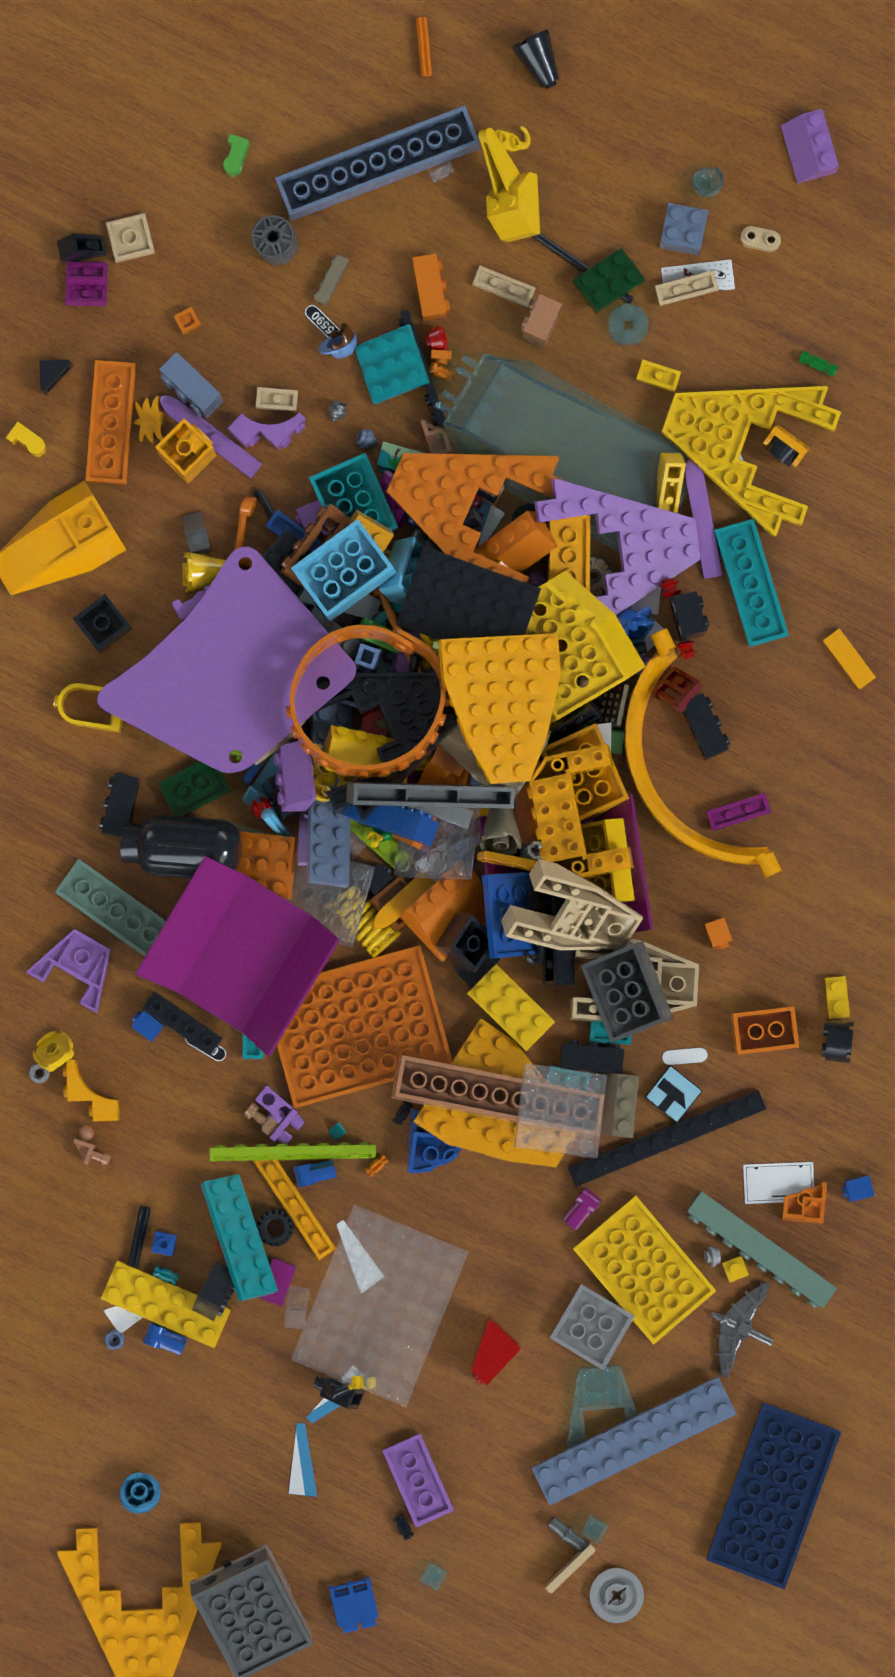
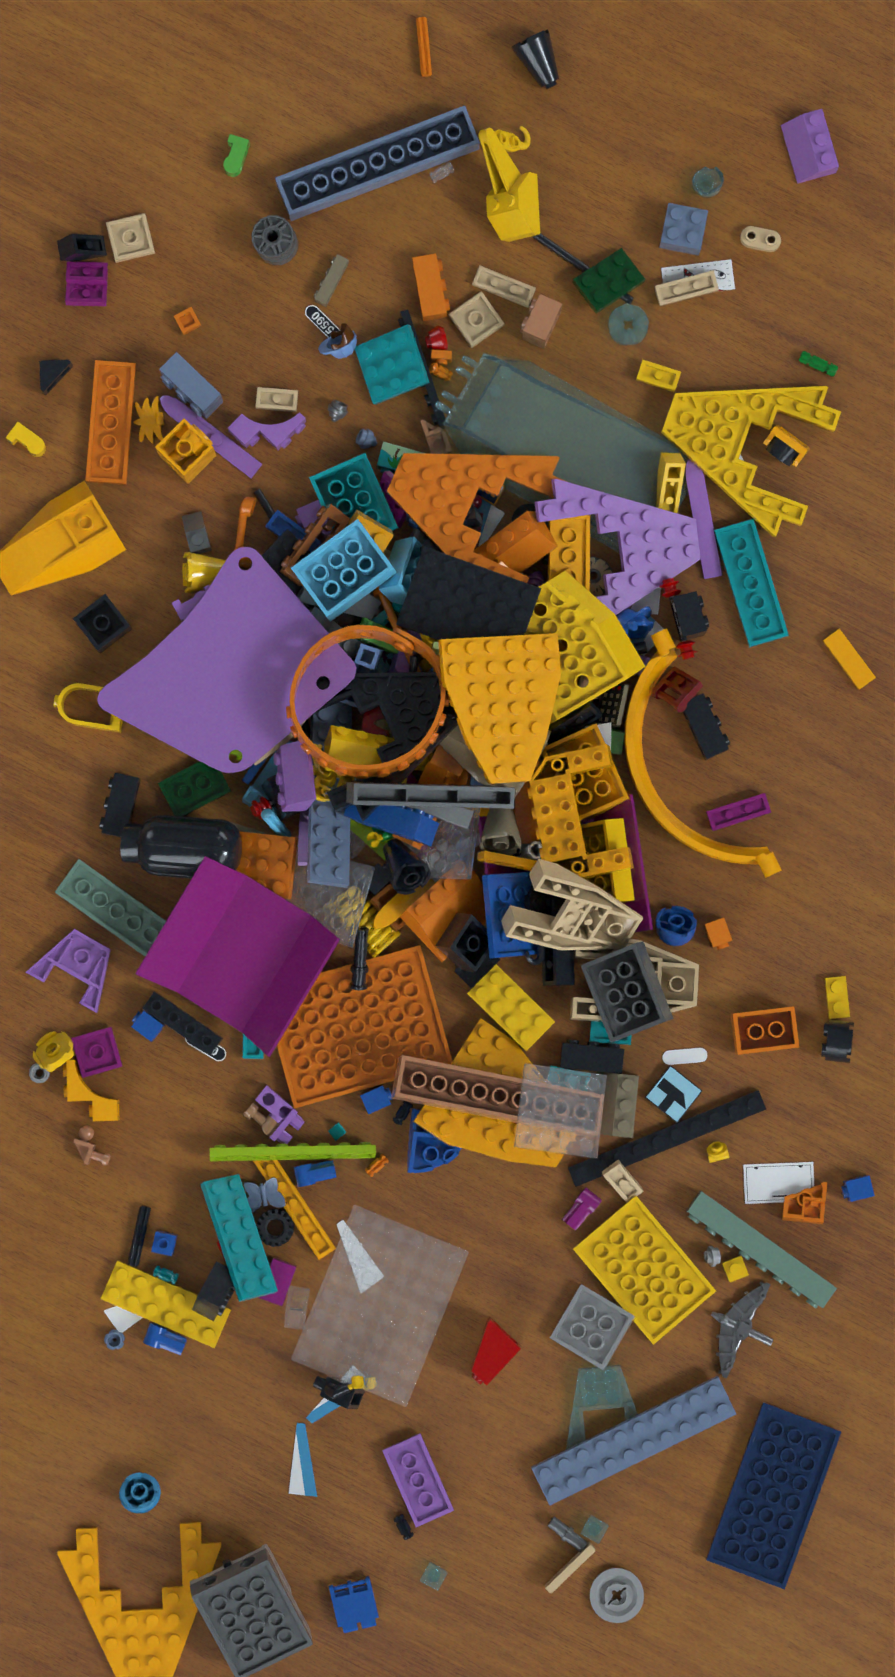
(97, 1052): none -> magenta plate
(264, 1193): none -> sand blue piece
(359, 967): none -> black pin
(376, 1099): none -> blue brick
(404, 867): none -> black cone
(476, 319): none -> tan tile
(622, 1181): none -> tan plate
(675, 925): none -> blue cylinder
(717, 1151): none -> yellow plate

